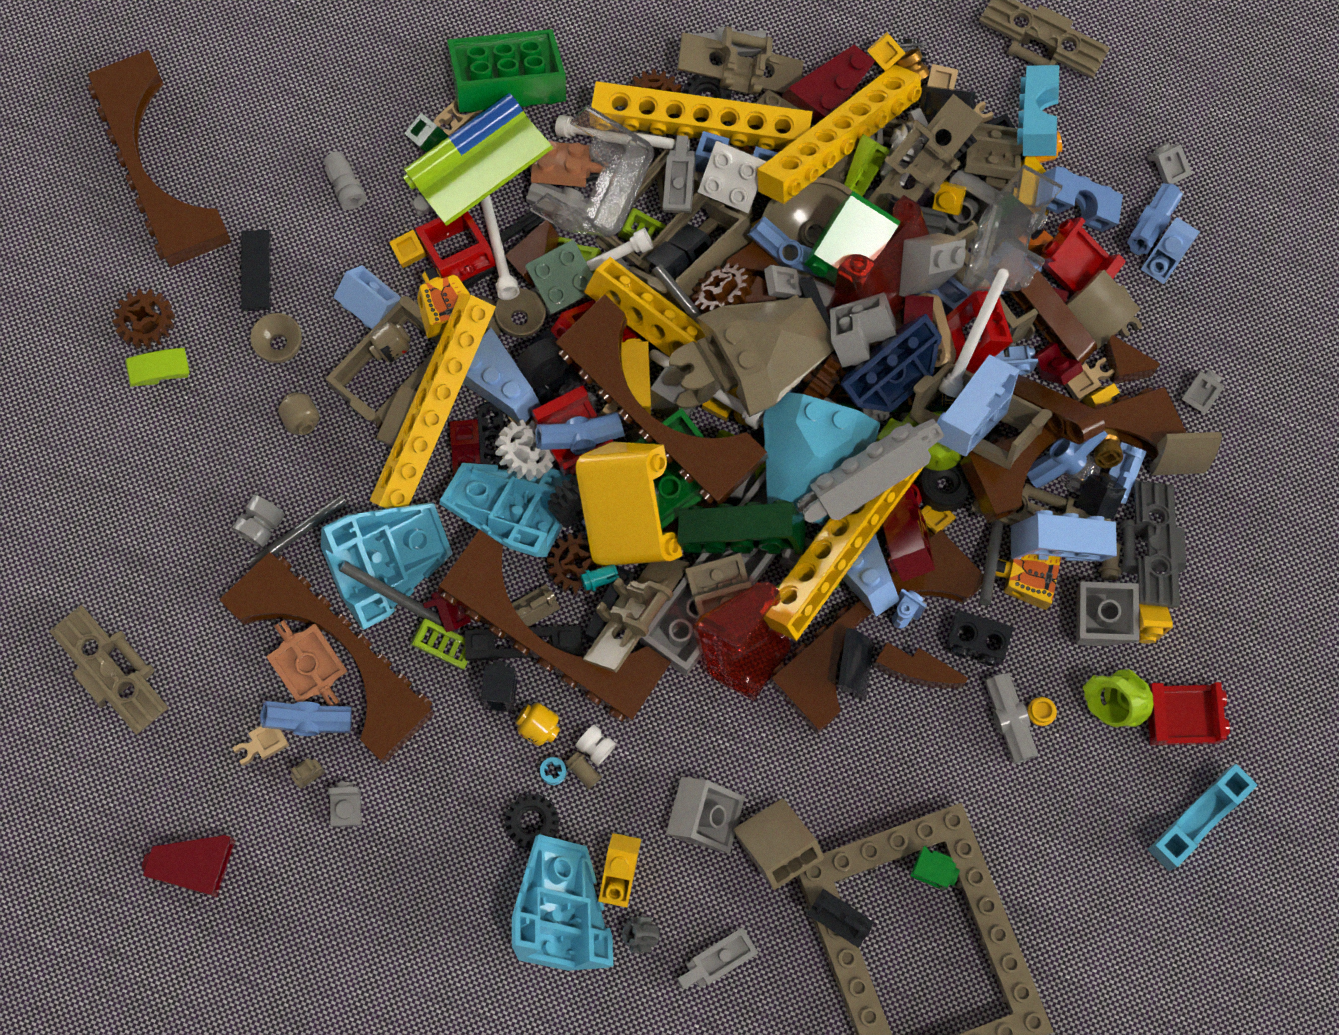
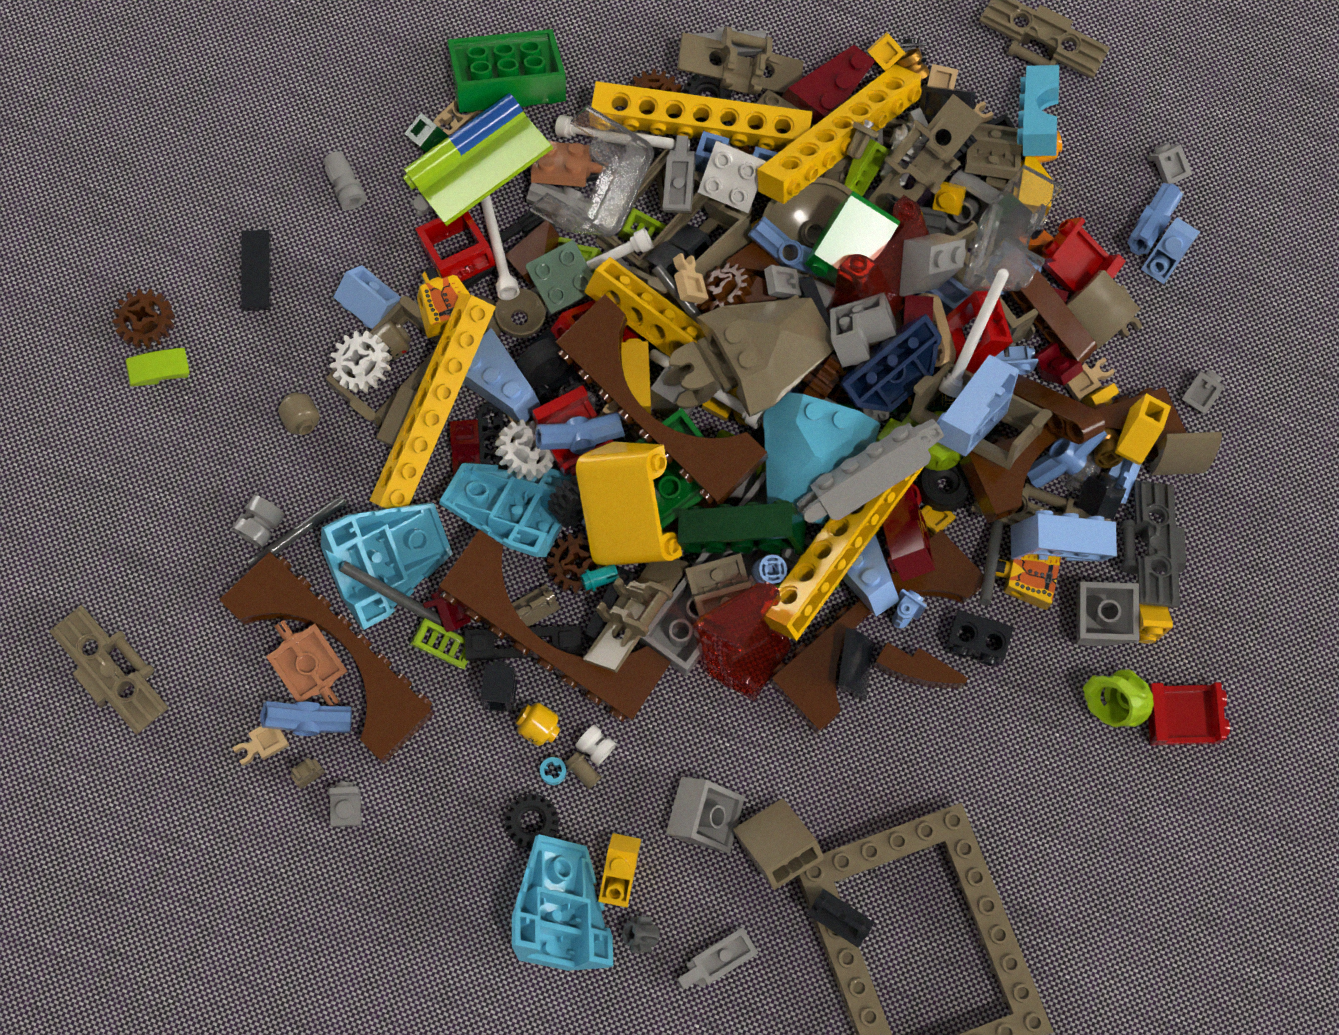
(179, 227): reddish brown arch -> none
(191, 864): dark red slope -> none
(275, 326): dark tan piece -> none
(360, 361): none -> white gear
(408, 248): yellow plate -> none
(688, 282): none -> tan plate
(763, 569): none -> light blue wheel
(861, 138): none -> dark tan piece
(935, 869): green window -> none
(1011, 718): light grey piece -> none
(1042, 711): yellow plate -> none
(1098, 203): medium blue arch -> none
(1110, 567): dark tan pin -> none
(1128, 362): reddish brown slope -> none
(1142, 428): none -> yellow slope
(1201, 817): medium azure arch -> none

